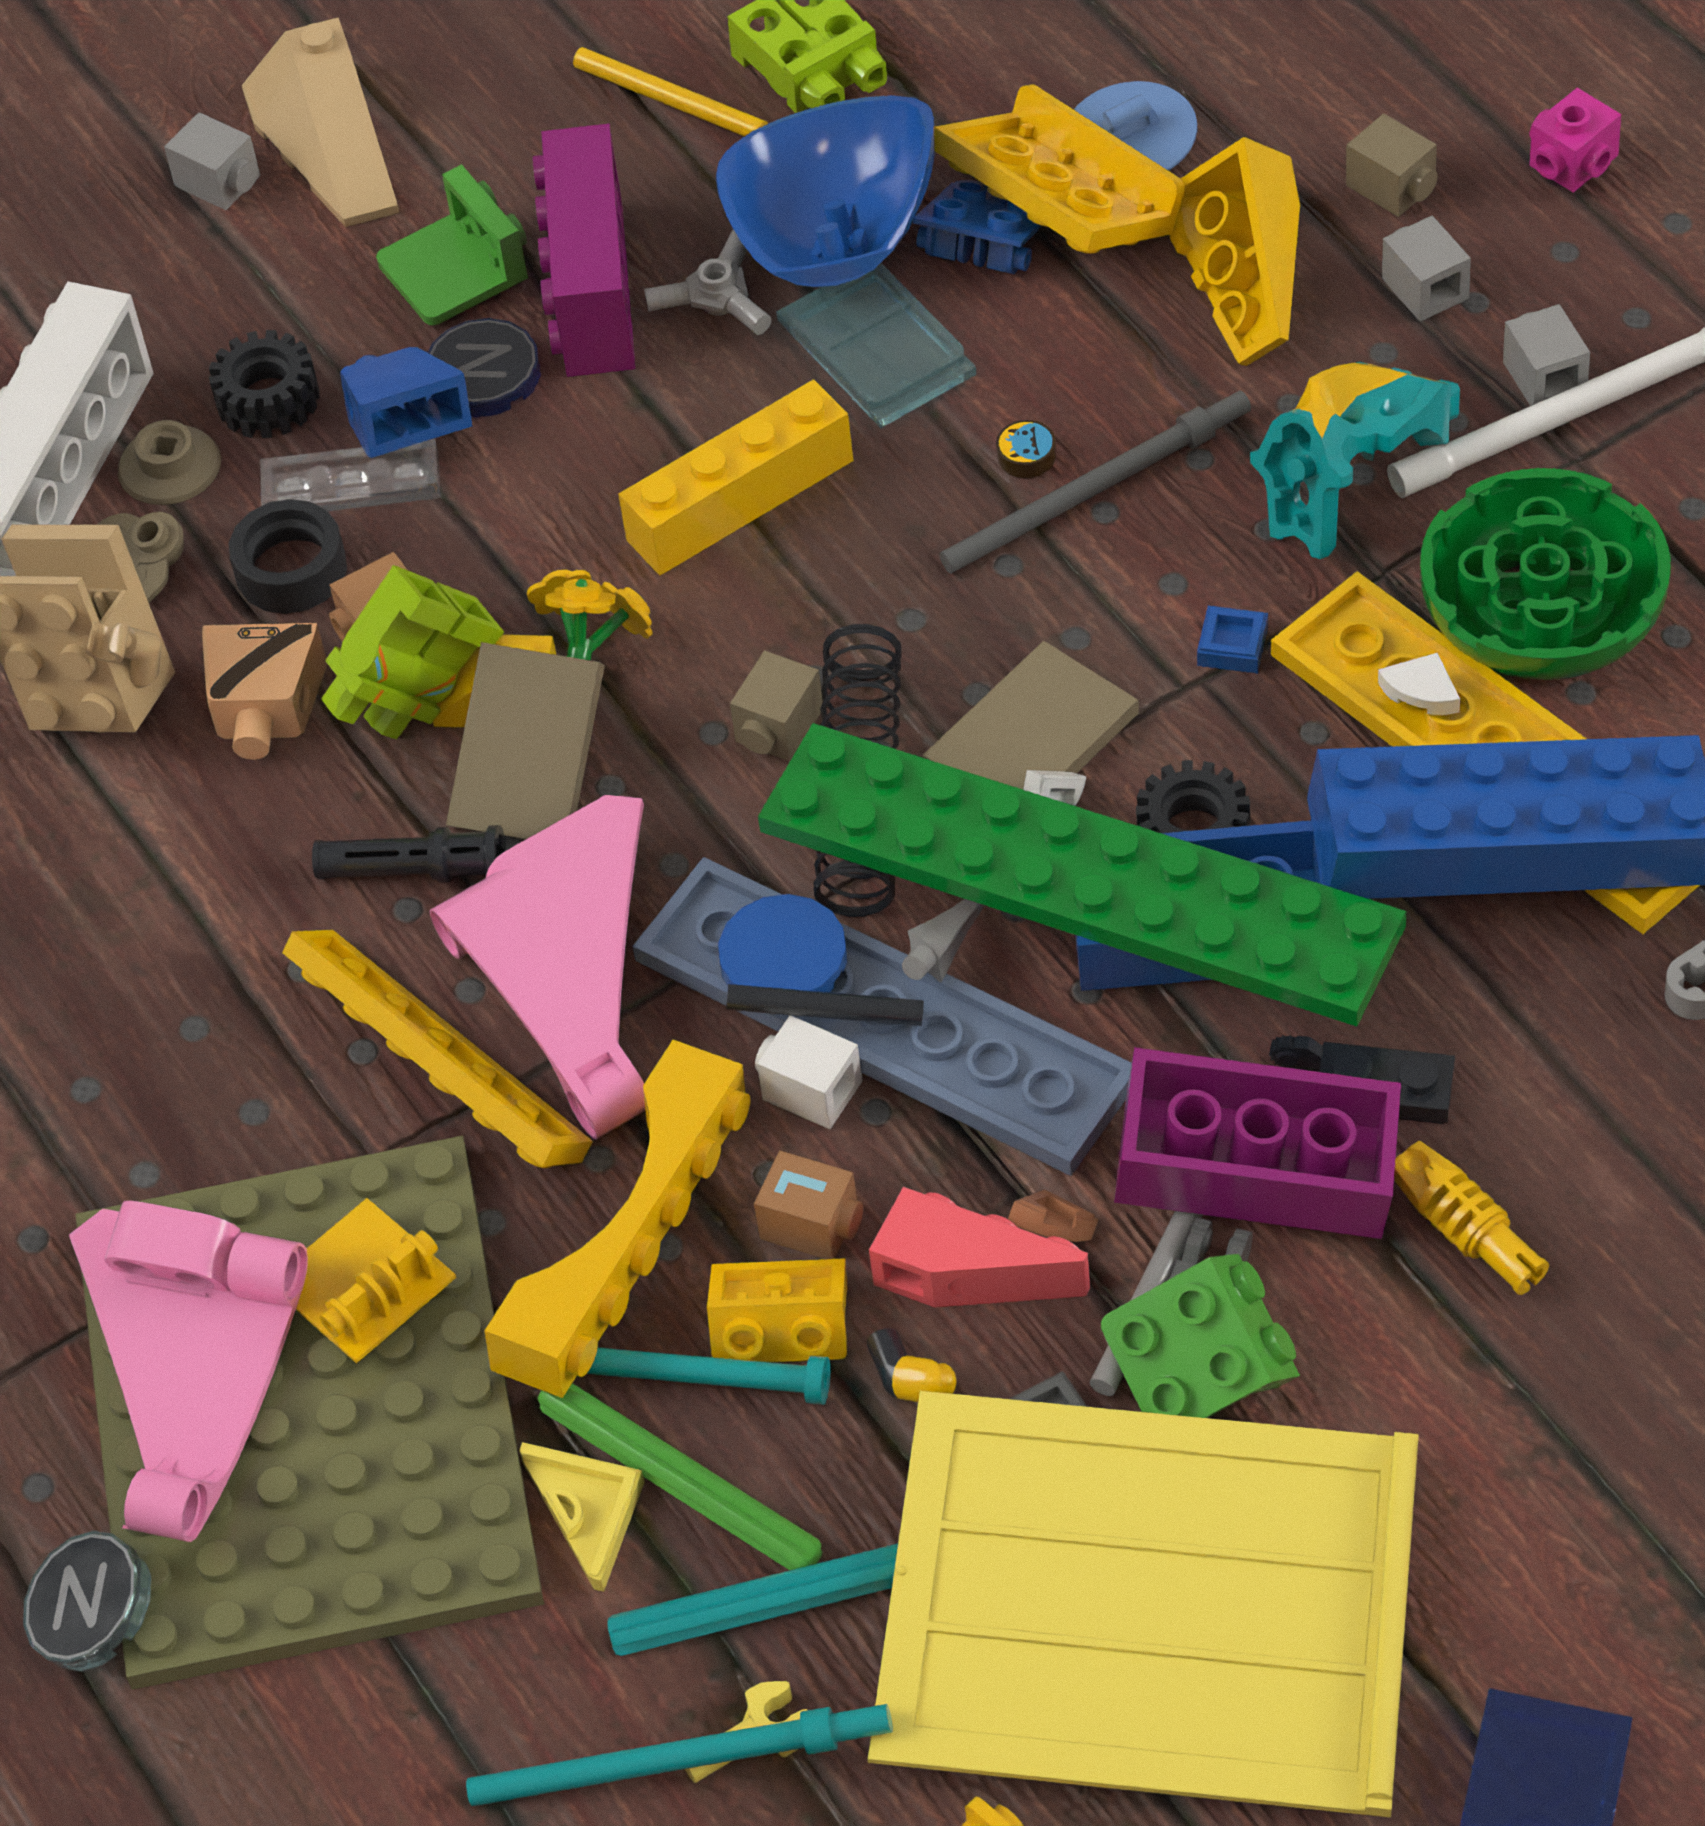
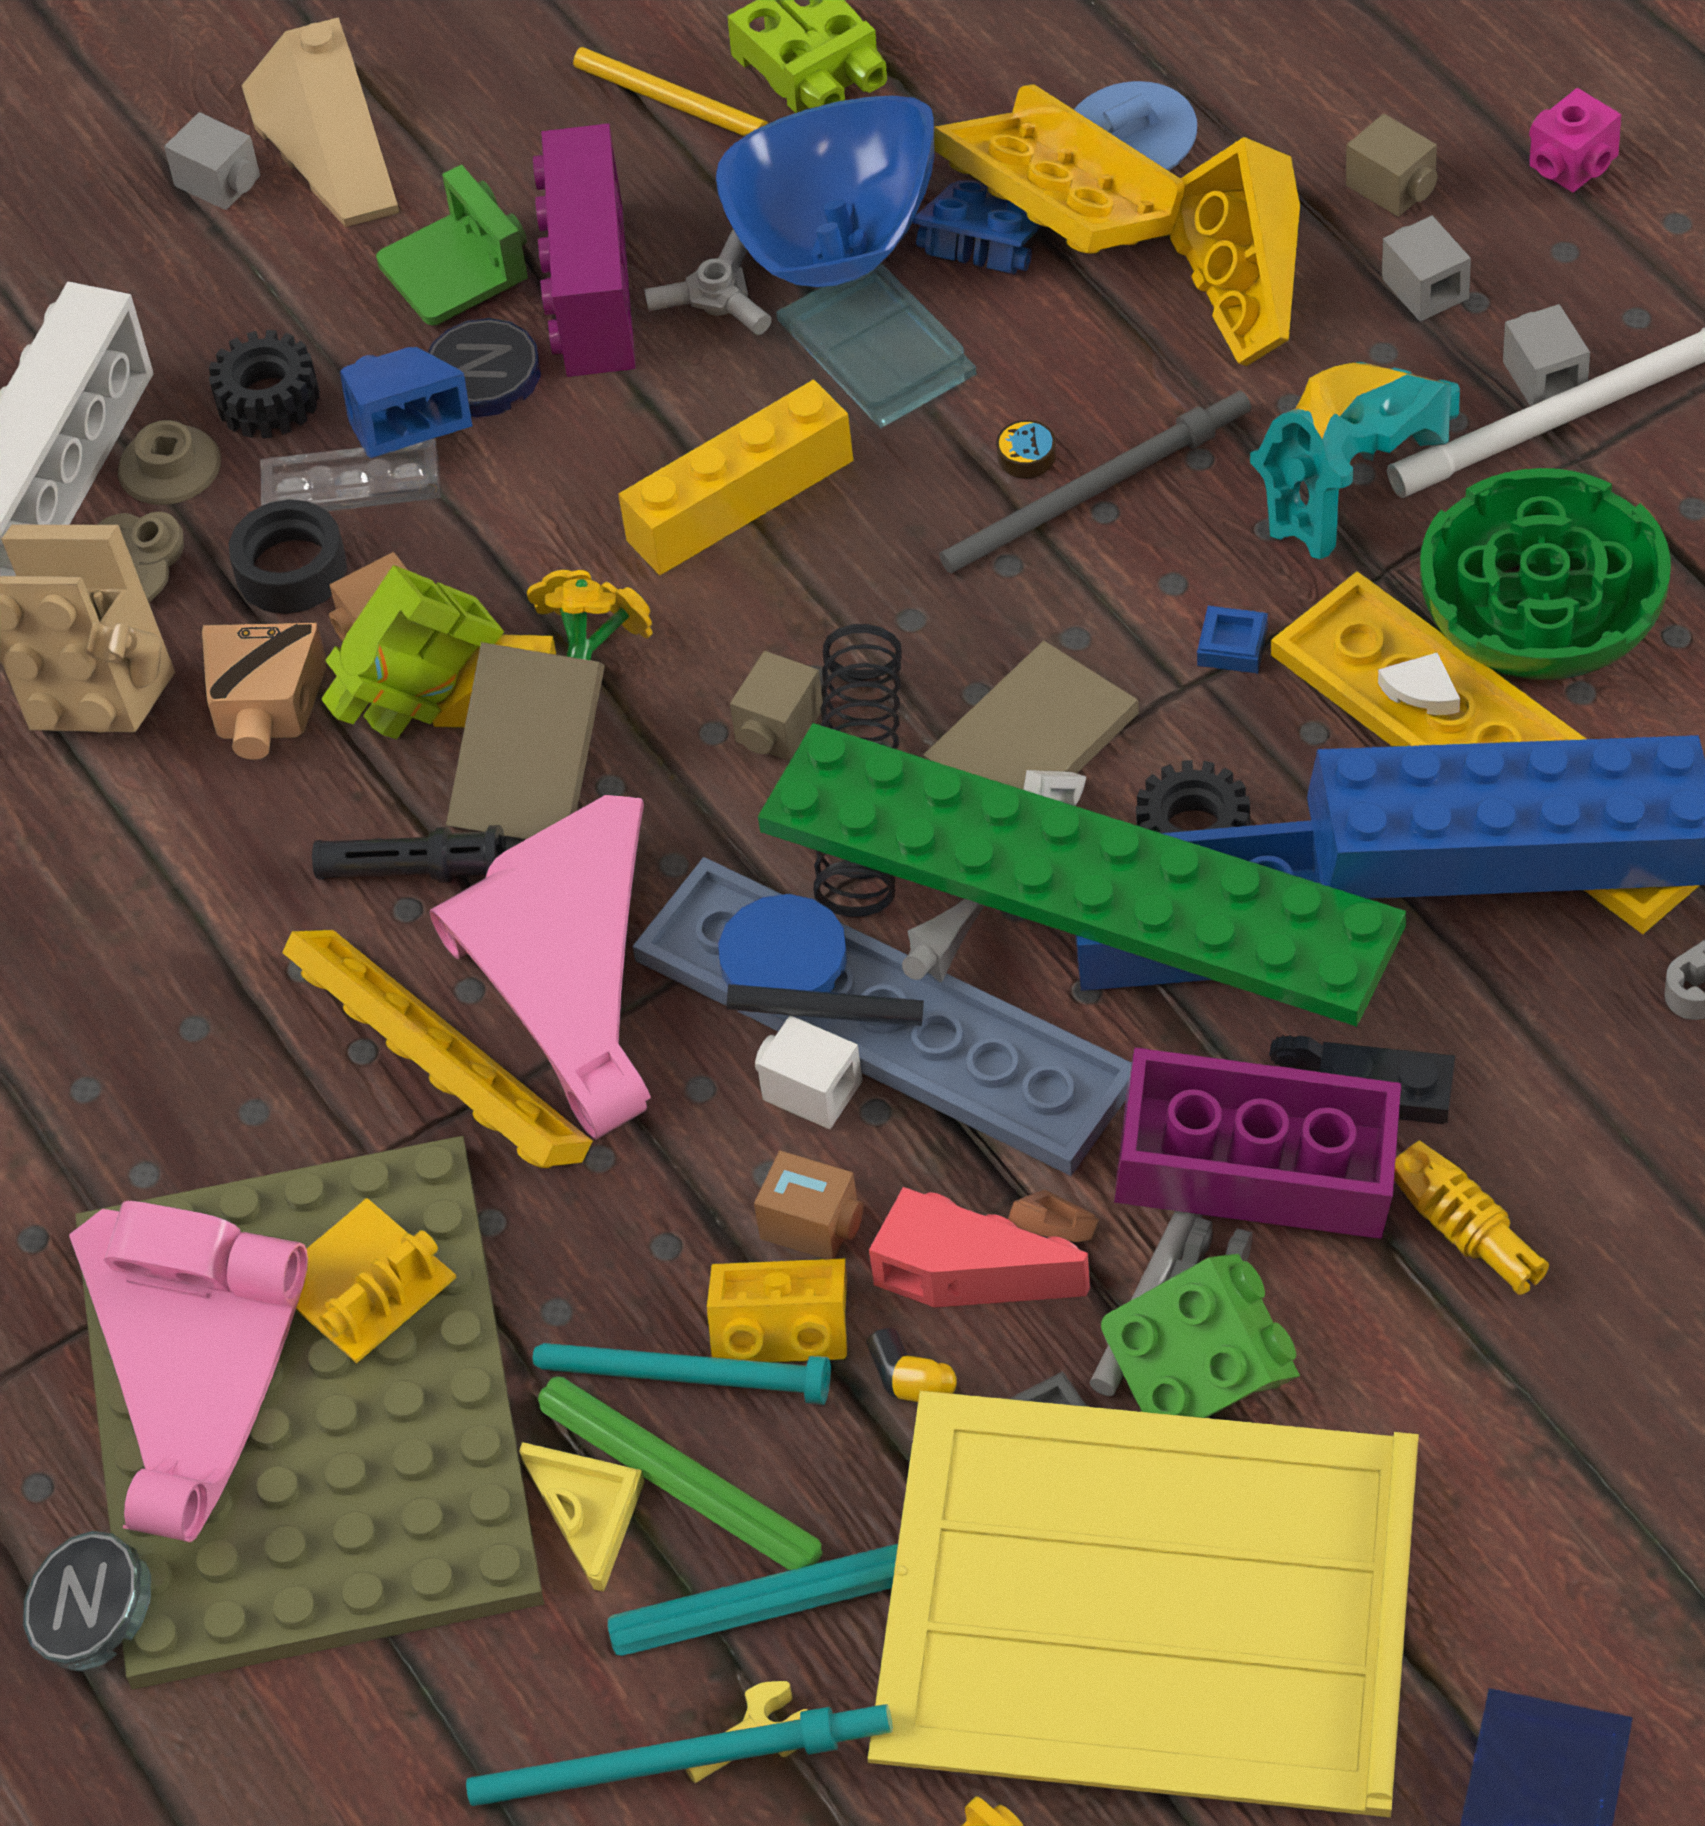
(556, 1316): yellow arch -> none

